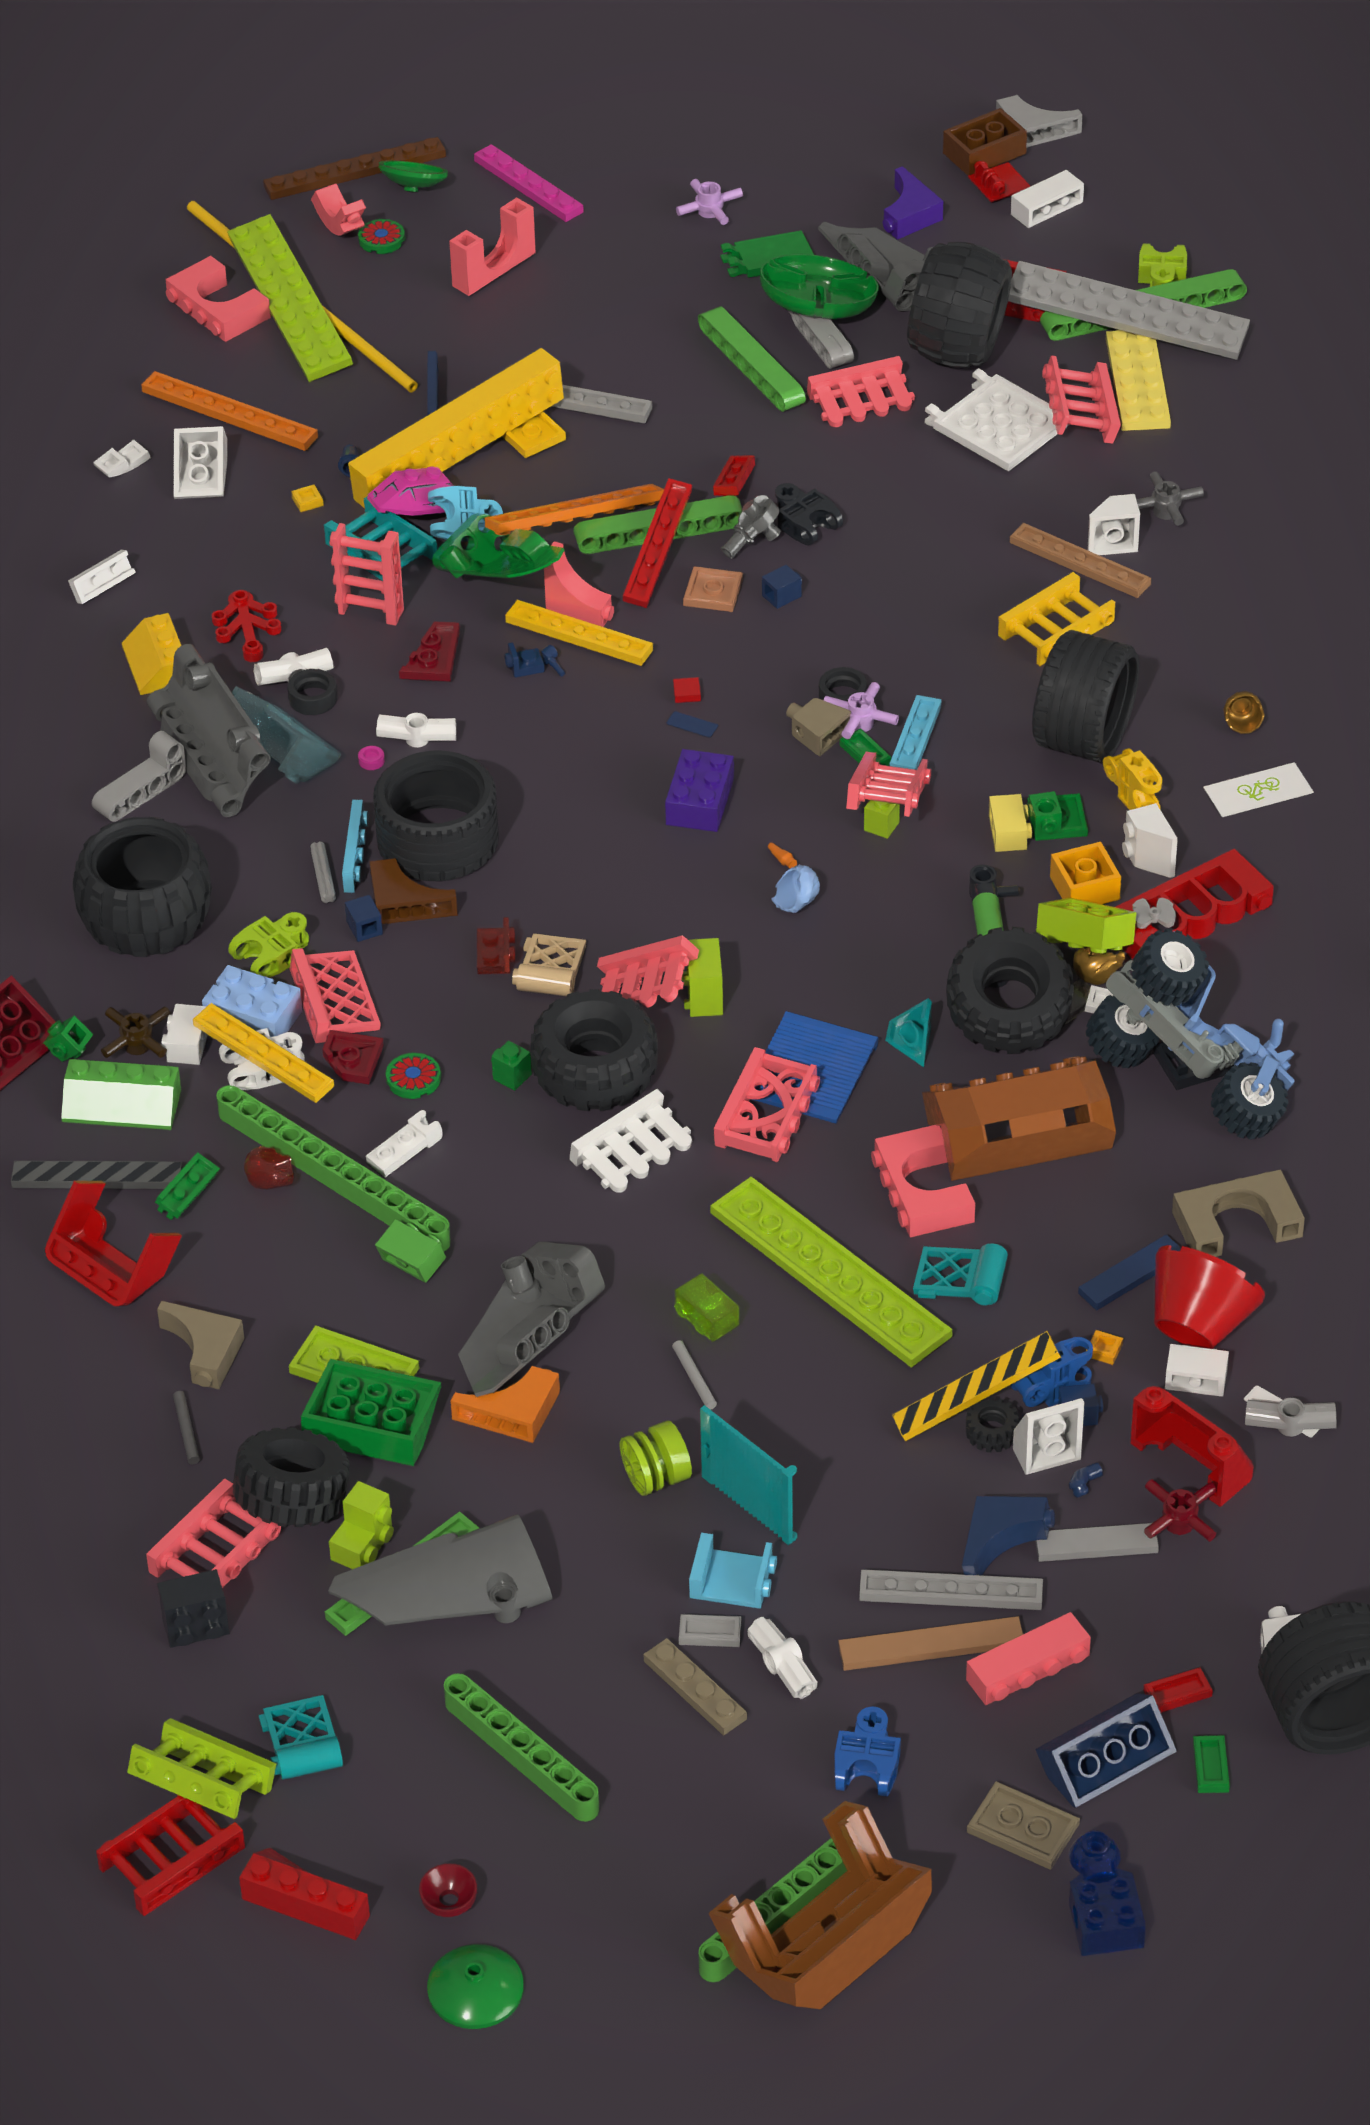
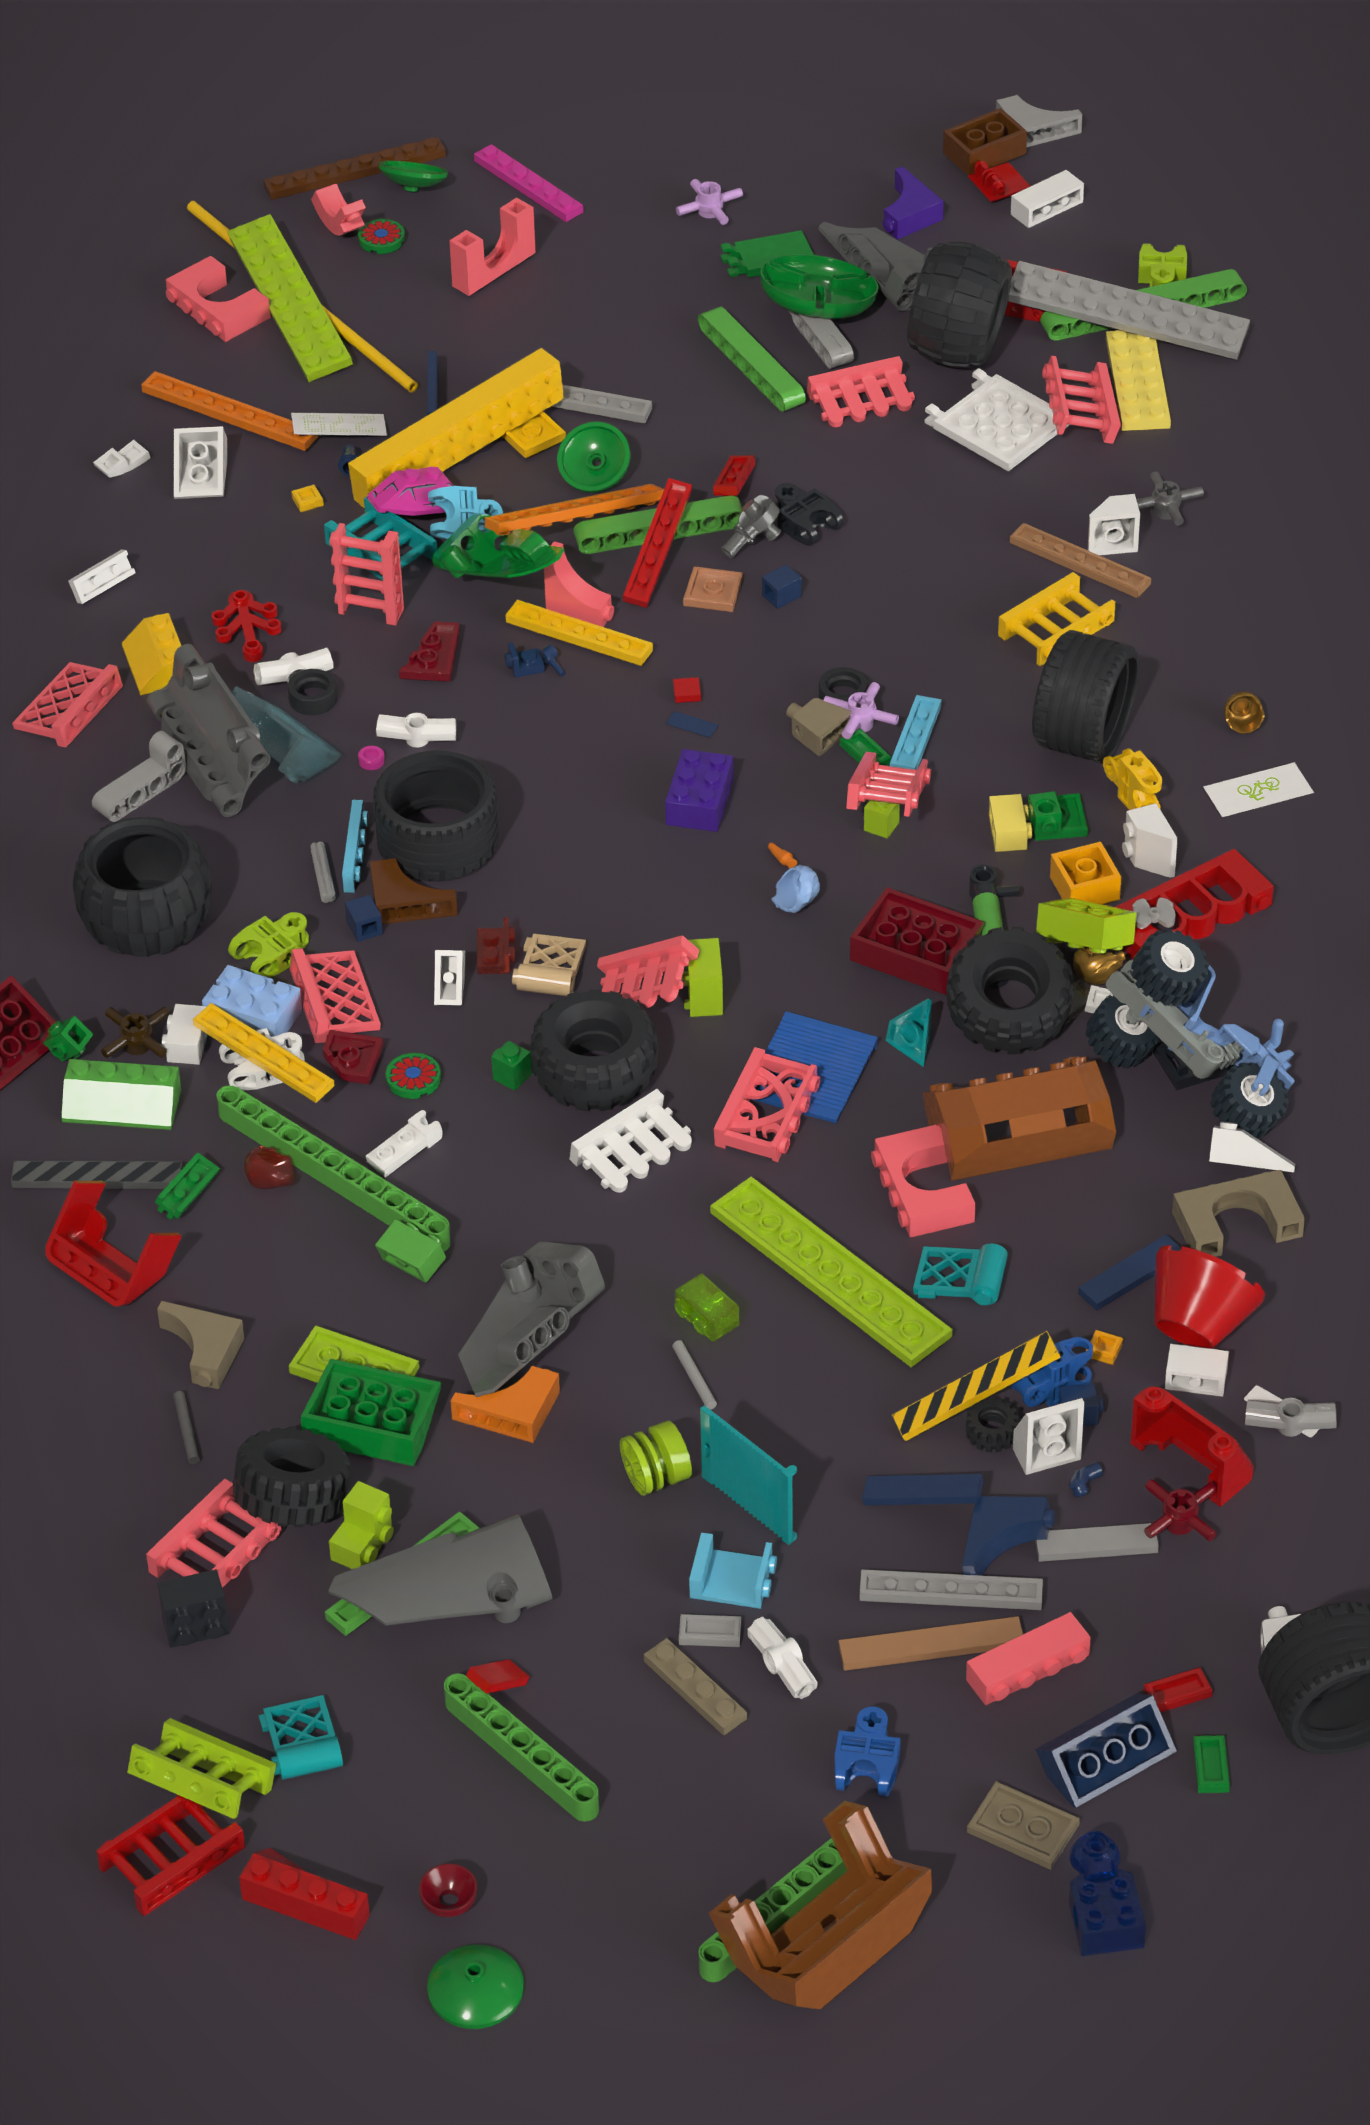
(78, 710): none -> coral fence
(338, 424): none -> white sticker
(449, 977): none -> white slope
(497, 1676): none -> red tile
(590, 444): none -> green dish
(912, 939): none -> dark red slope
(923, 1489): none -> dark blue tile
(1241, 1148): none -> white slope

